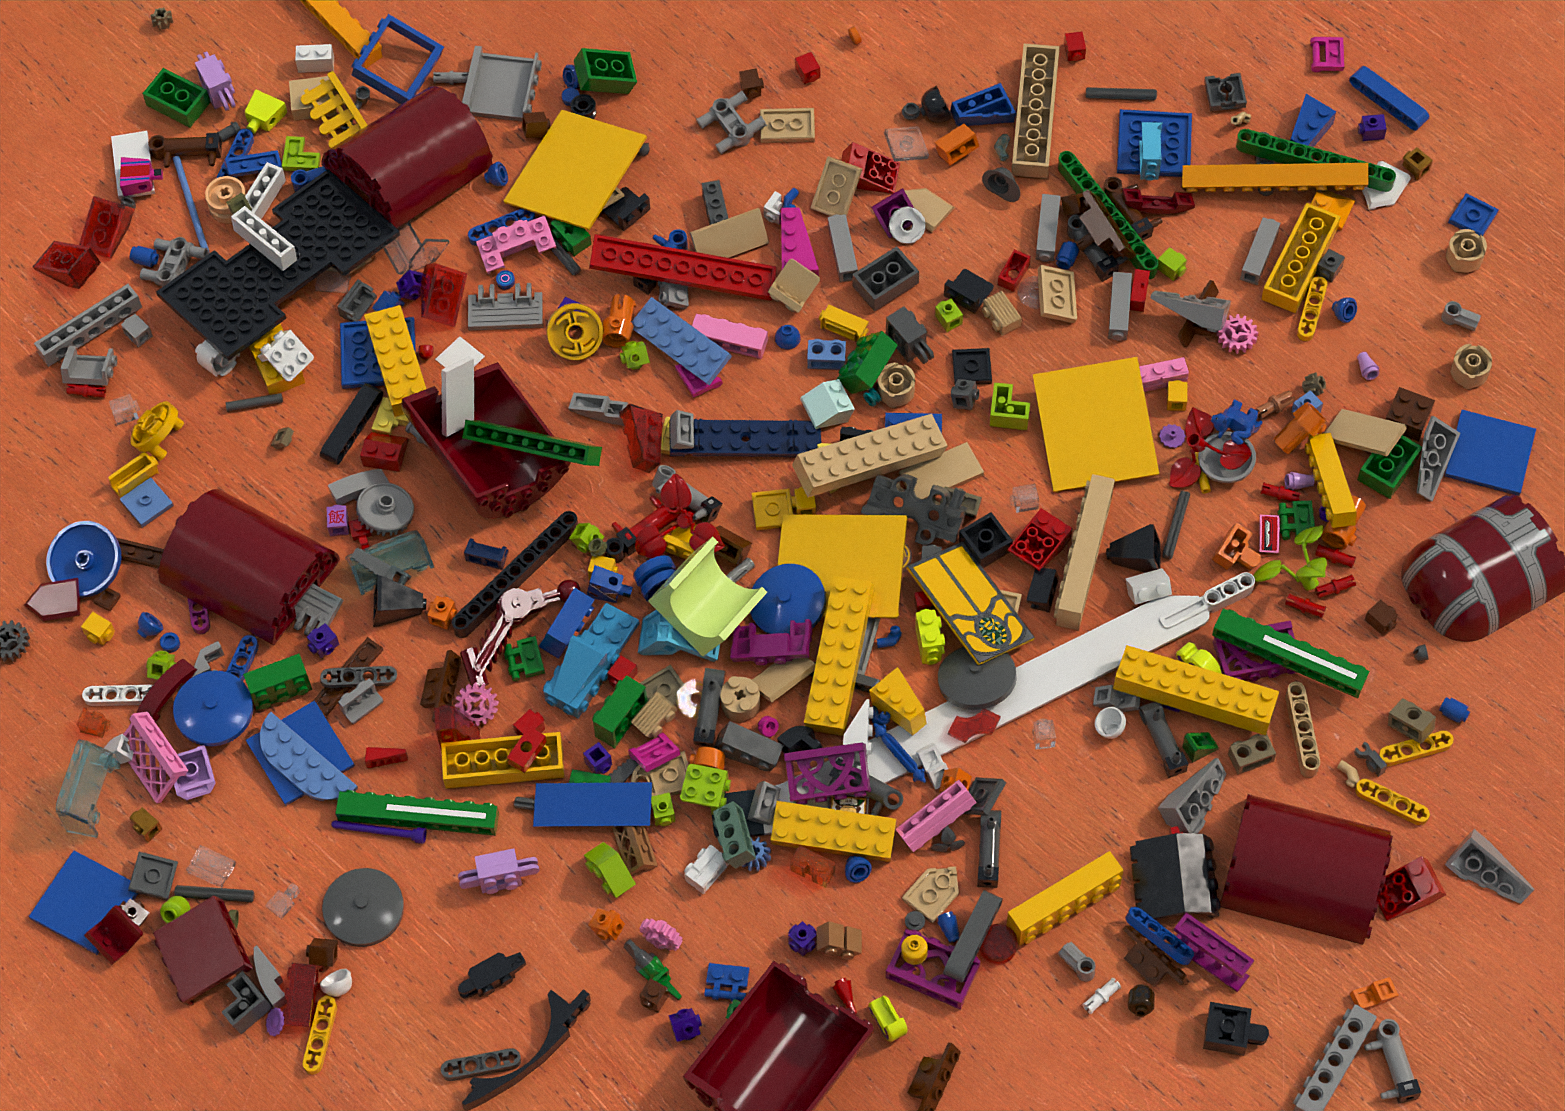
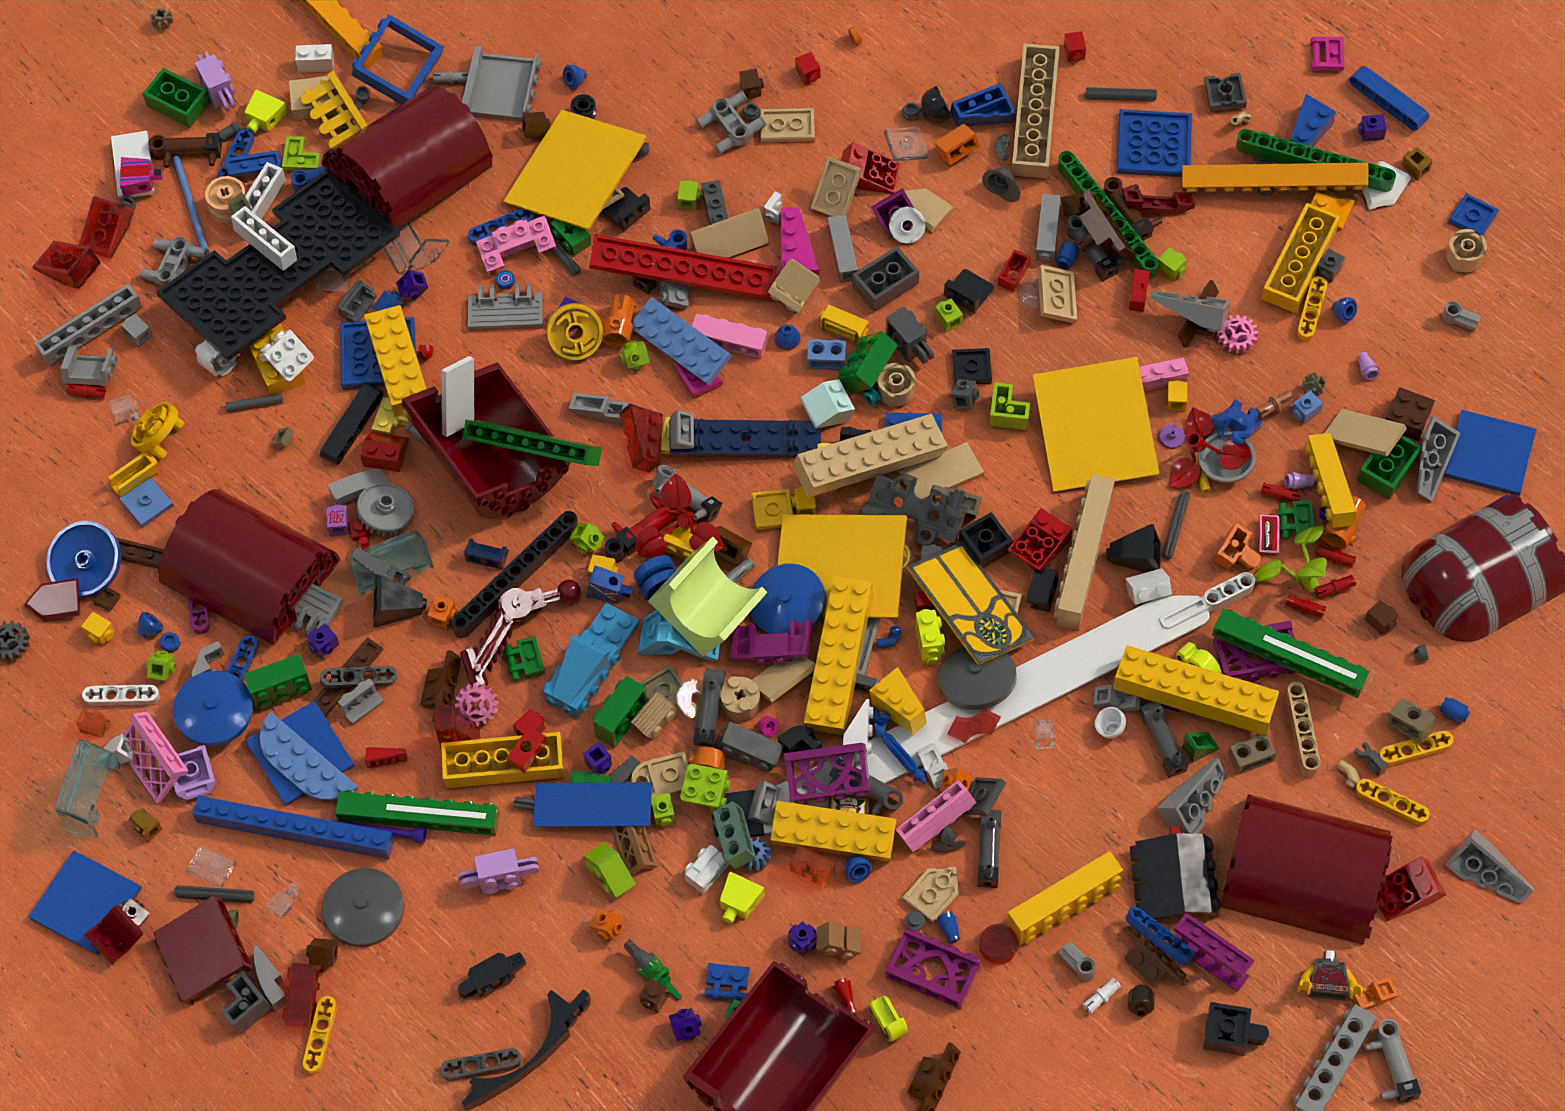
(144, 256): blue brick -> none
(153, 876): dark grey tile -> none
(165, 687): dark red slope -> none
(174, 908): lime head -> none
(275, 1021): medium lavender piece -> none
(293, 827): none -> blue brick
(337, 983): white piece -> none
(441, 293): clear red slope -> none
(457, 351): white sticker -> none
(497, 174): blue brick -> none
(567, 623): blue wedge -> none
(568, 94): blue tile -> none
(597, 547): olive plate -> none
(605, 71): green brick -> none
(620, 669): red brick -> none
(654, 752): dark pink plate -> none
(660, 934): bright pink gear -> none
(688, 195): none -> lime brick
(739, 897): none -> neon yellow torso
(751, 111): none -> dark grey plate
(789, 197): blue arm -> none
(914, 949): yellow head -> none
(973, 936): dark grey beam -> none
(1002, 313): tan brick -> none
(1024, 498): clear brick -> none
(1119, 306): light grey brick -> none
(1150, 151): medium azure window -> none
(1260, 251): light grey brick -> none
(1306, 422): orange piece -> none
(1329, 979): none -> torso
(1471, 366): tan brick -> none

